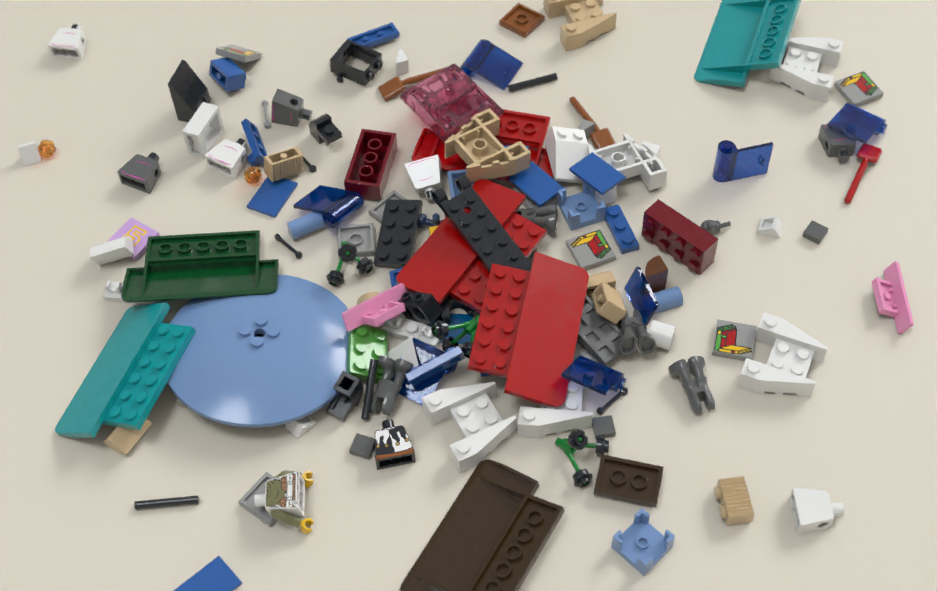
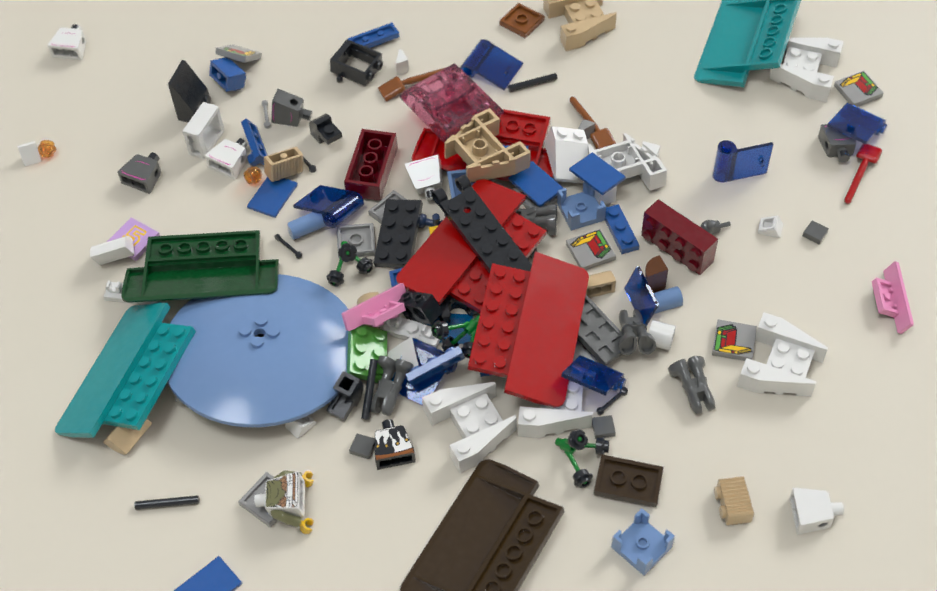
(608, 303): tan brick -> none

